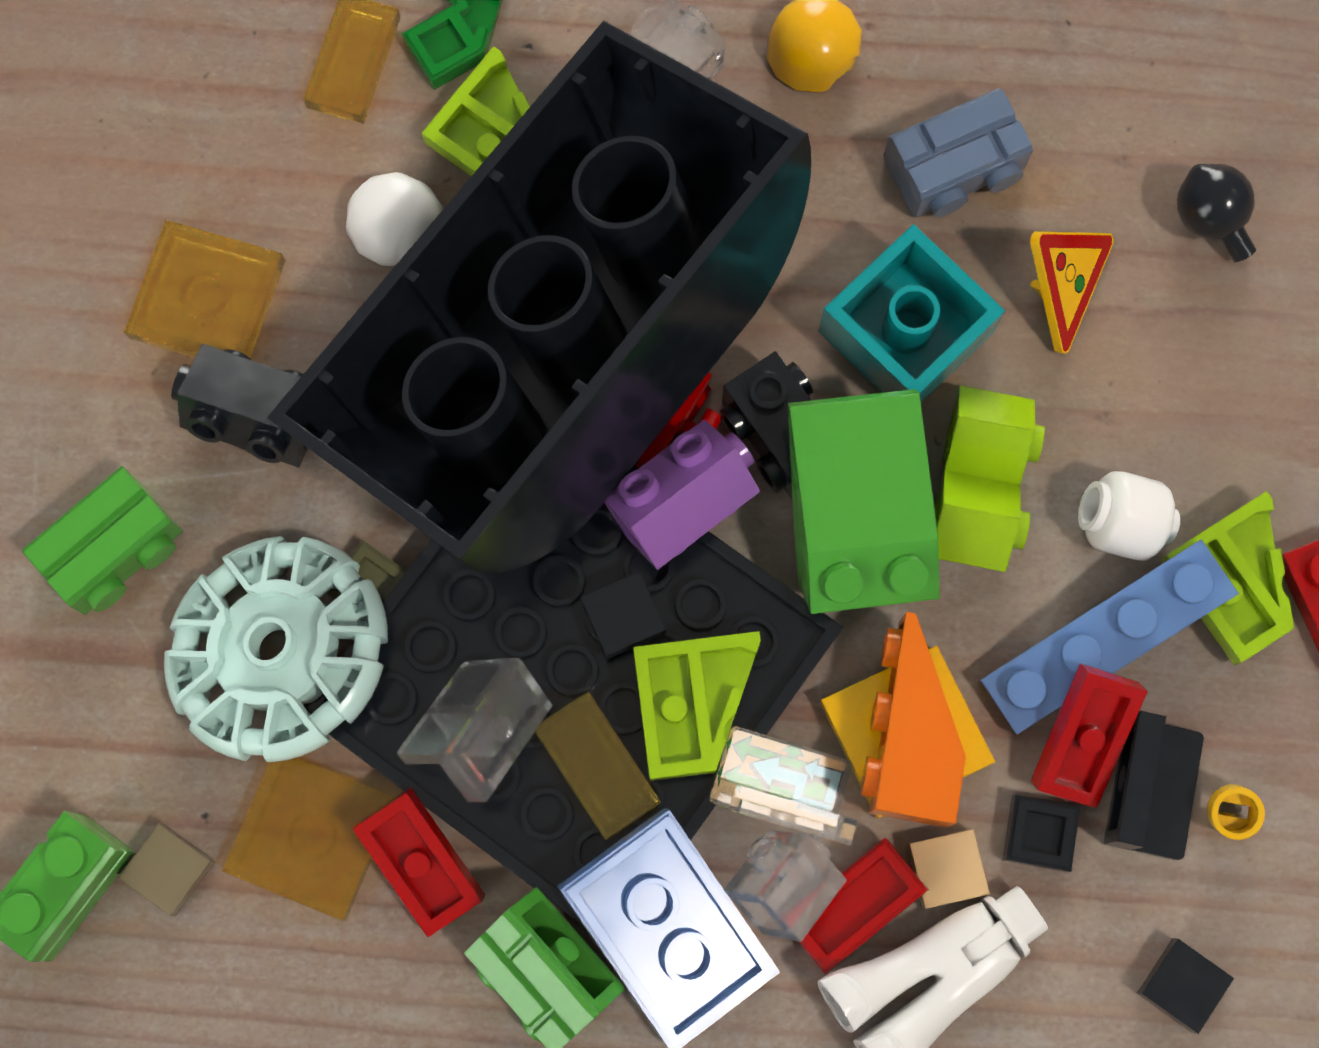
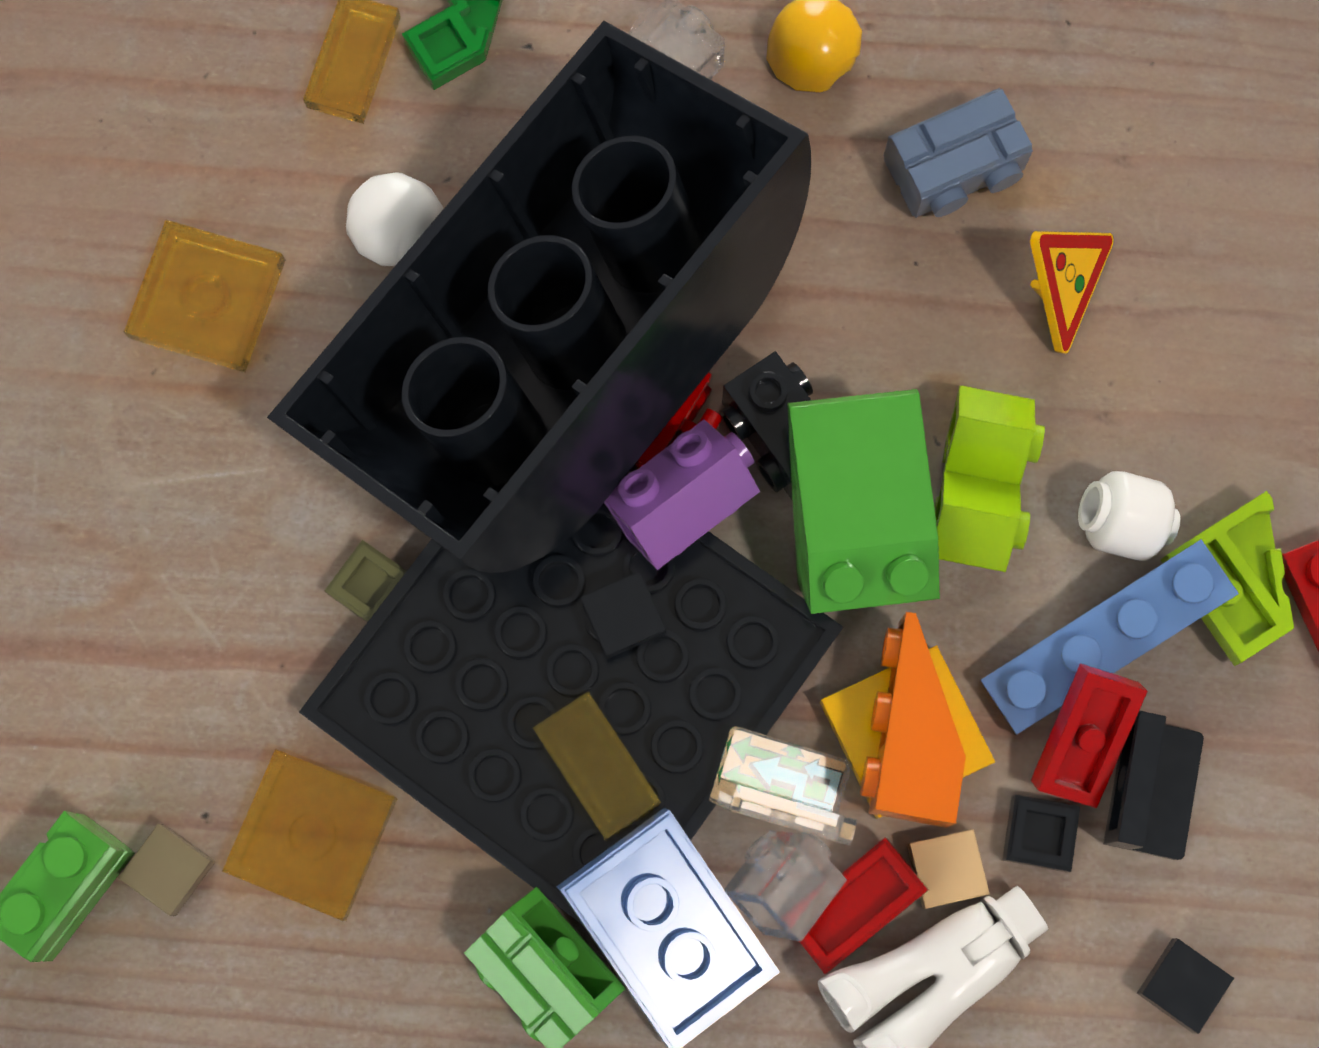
(104, 543): bright green brick -> none
(229, 401): black brick -> none
(302, 668): light aqua plate -> none
(419, 862): red plate -> none
(477, 115): lime wing -> none
(479, 725): clear panel -> none
(691, 700): lime wing -> none
(910, 317): teal brick -> none
(1217, 205): black piece -> none
(1230, 824): yellow hinge -> none

